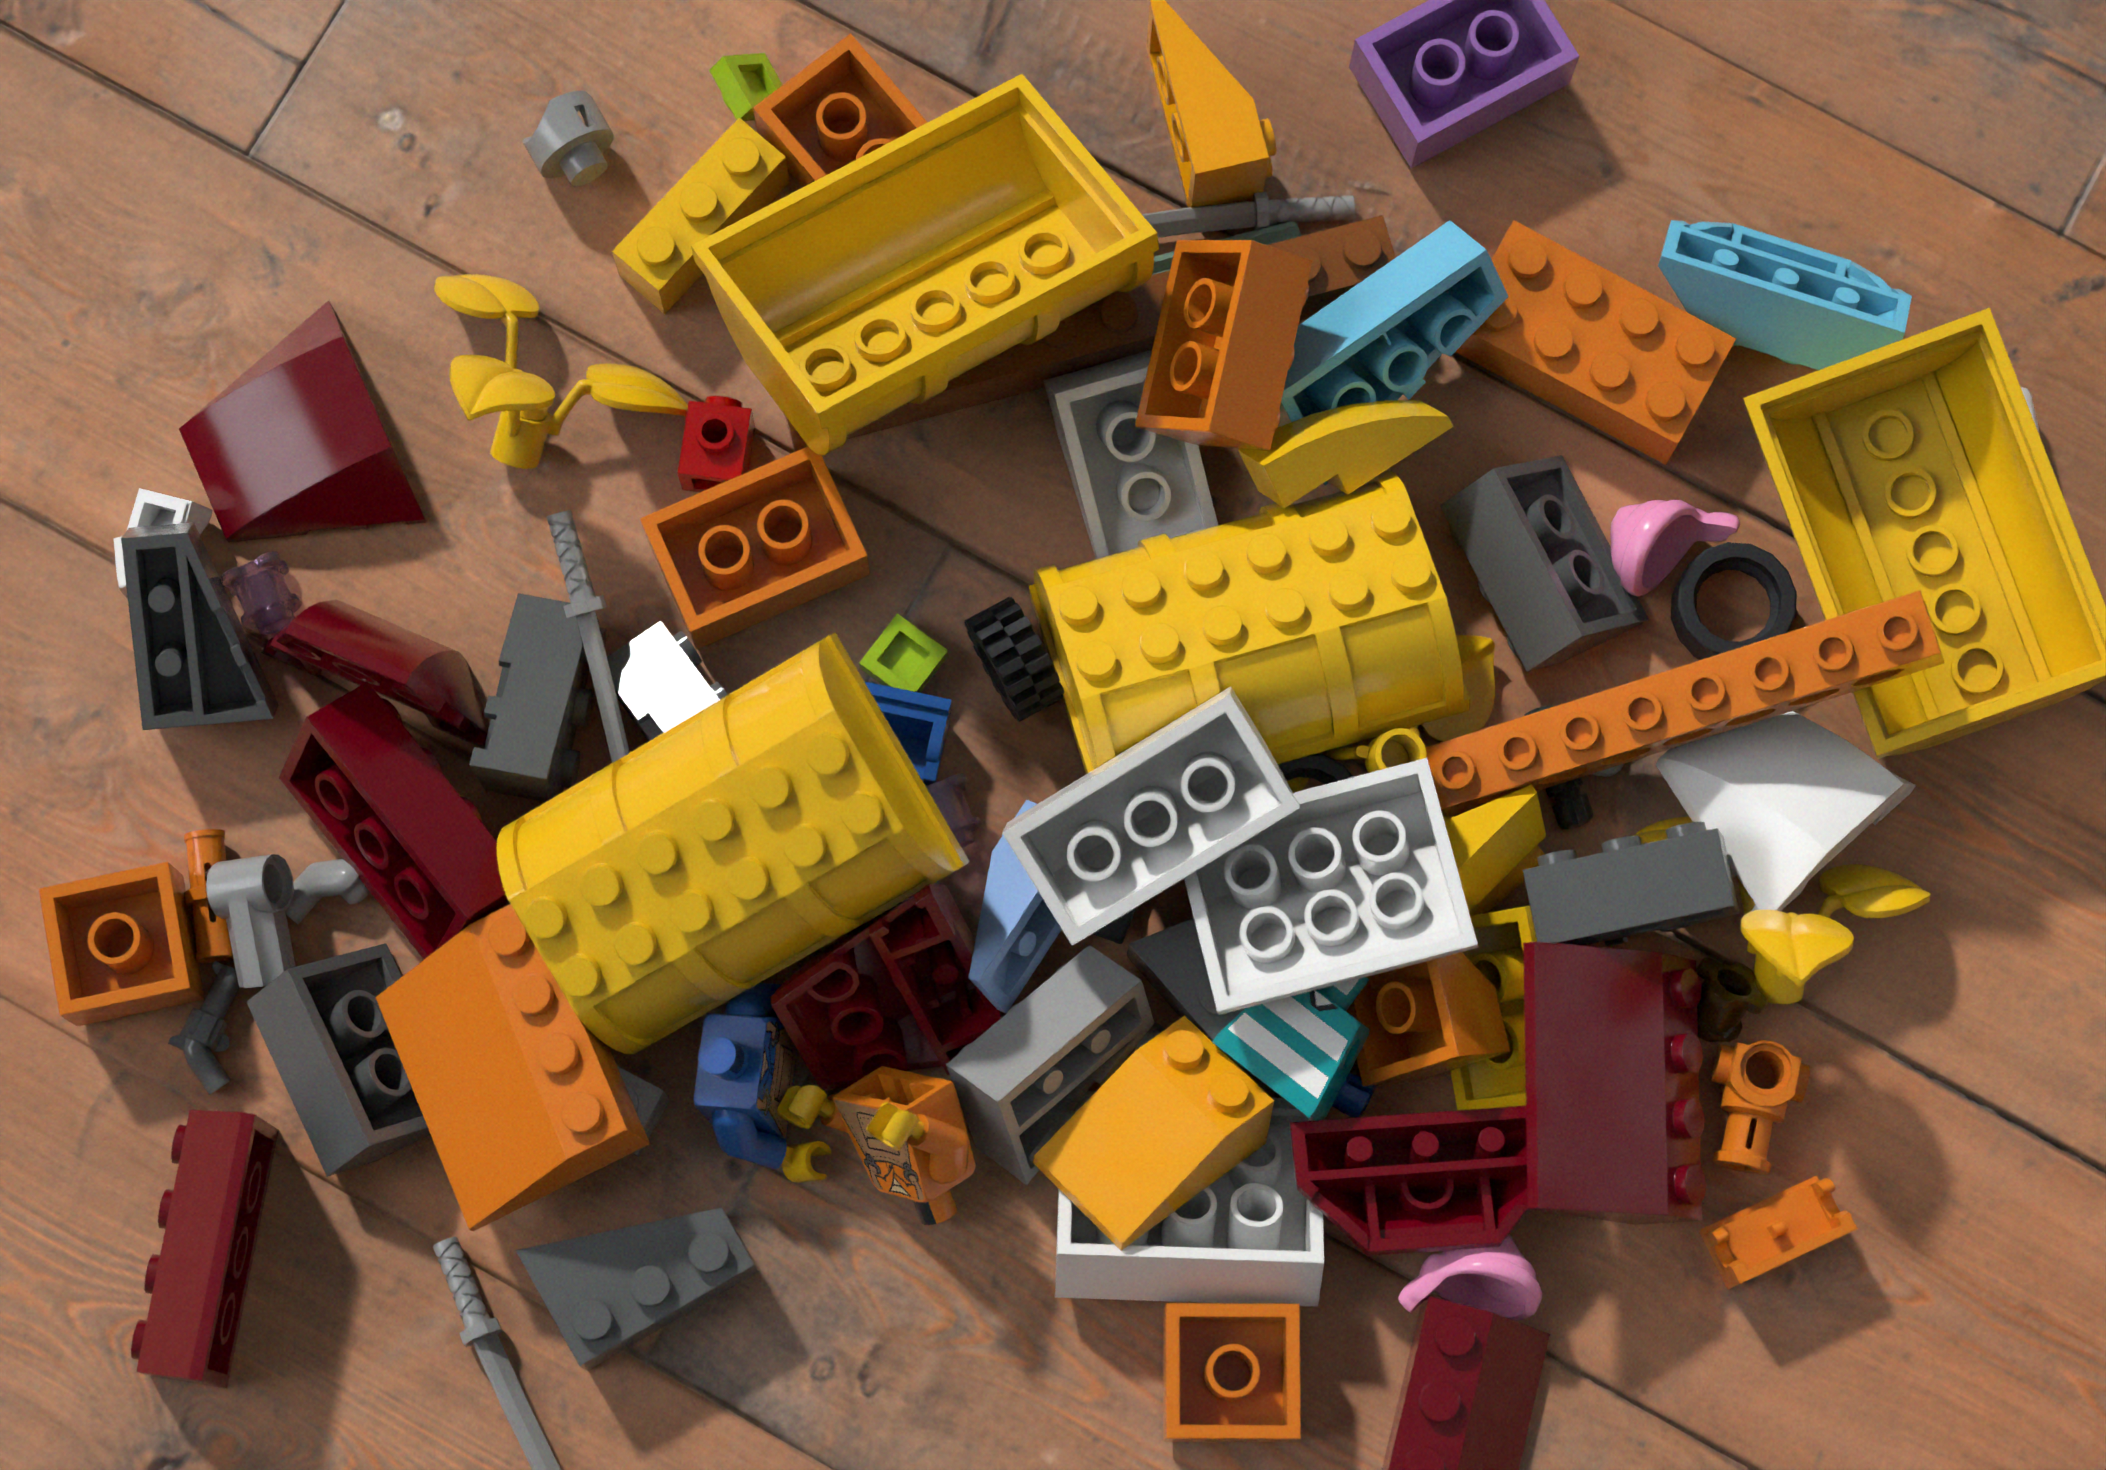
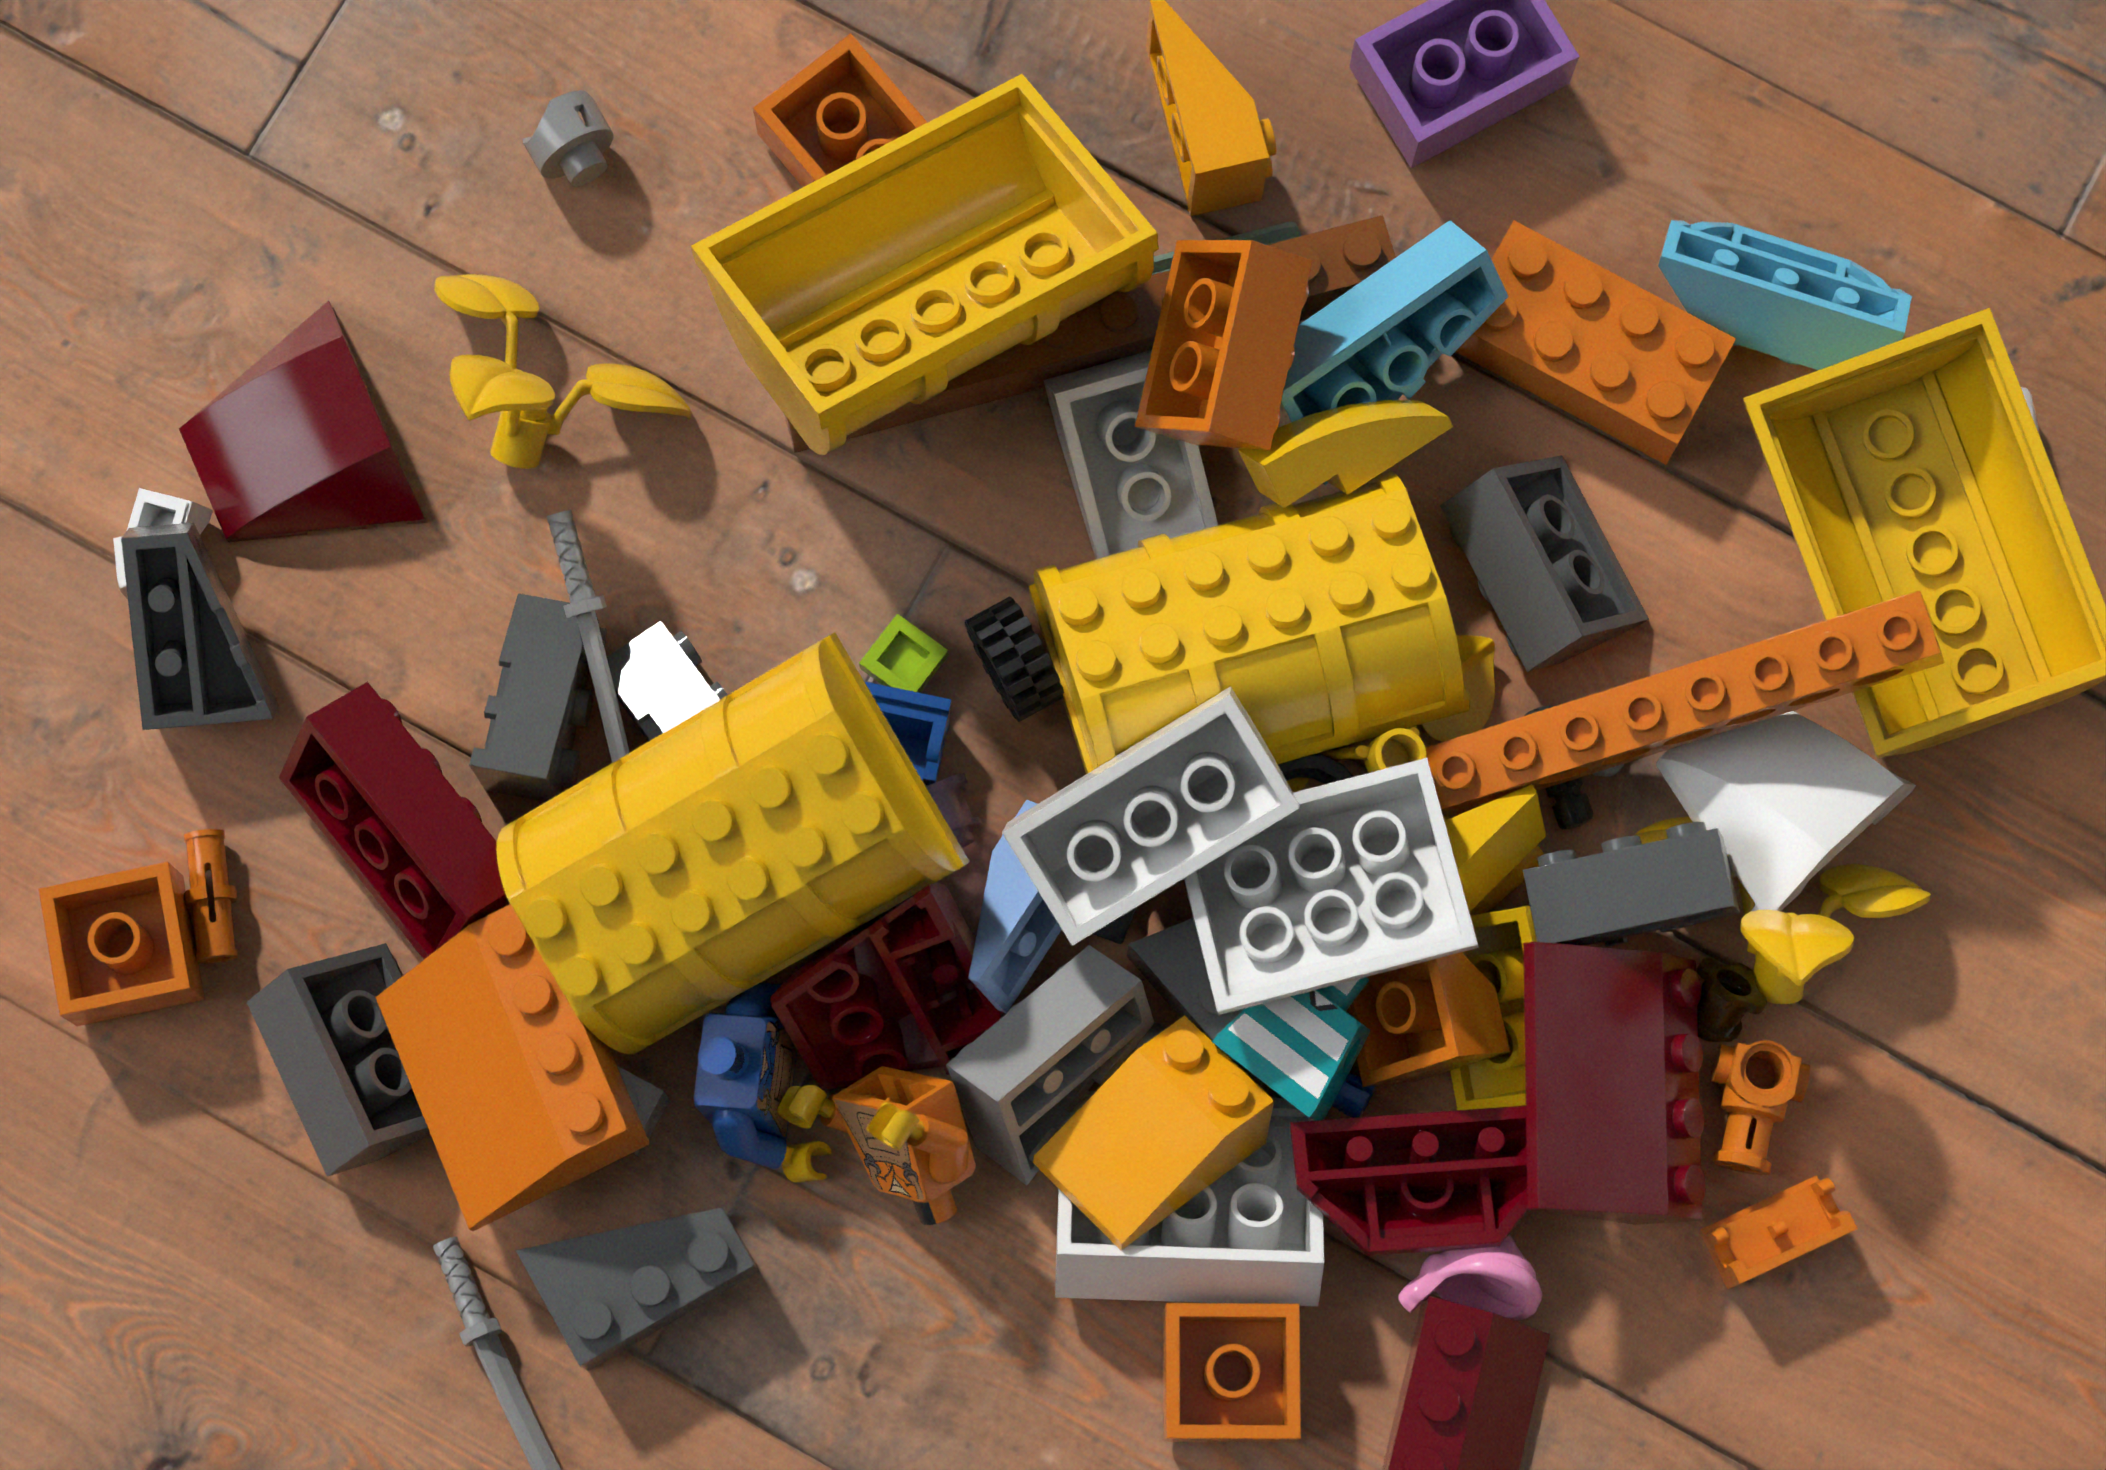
(205, 1248): dark red slope -> none
(206, 1030): dark grey piece -> none
(253, 901): light grey piece -> none
(263, 593): brick -> none
(321, 881): light grey arm -> none
(391, 659): dark red wedge -> none
(715, 443): red brick -> none
(721, 188): yellow brick -> none
(745, 82): lime plate -> none
(756, 546): orange brick -> none
(1256, 213): light grey sword -> none
(1656, 535): bright pink hat -> none
(1736, 557): black tyre -> none

